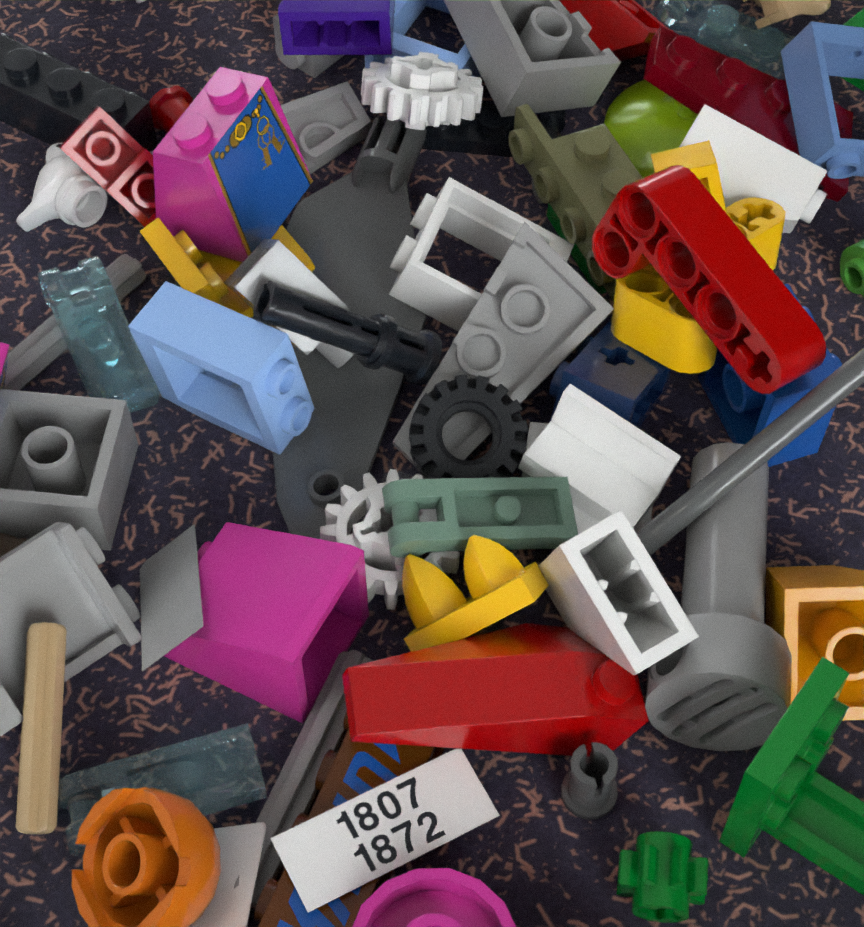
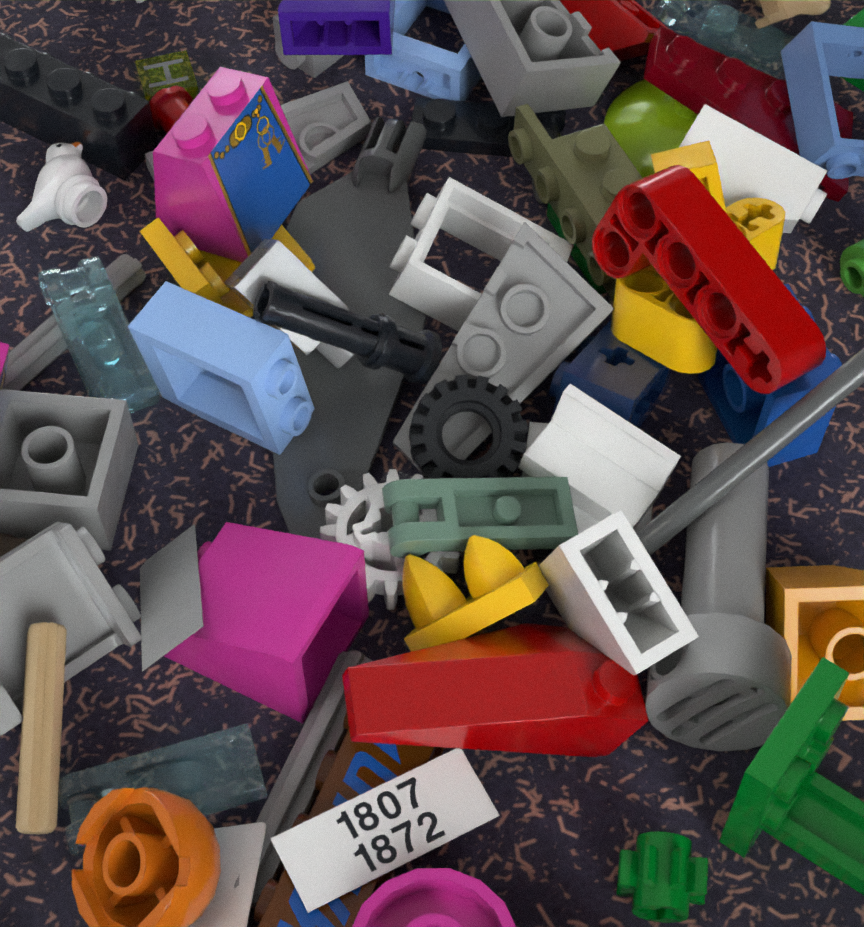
(115, 163): red slope -> none
(166, 72): none -> clear neon green tile
(421, 91): white gear -> none
(581, 782): dark grey pin -> none

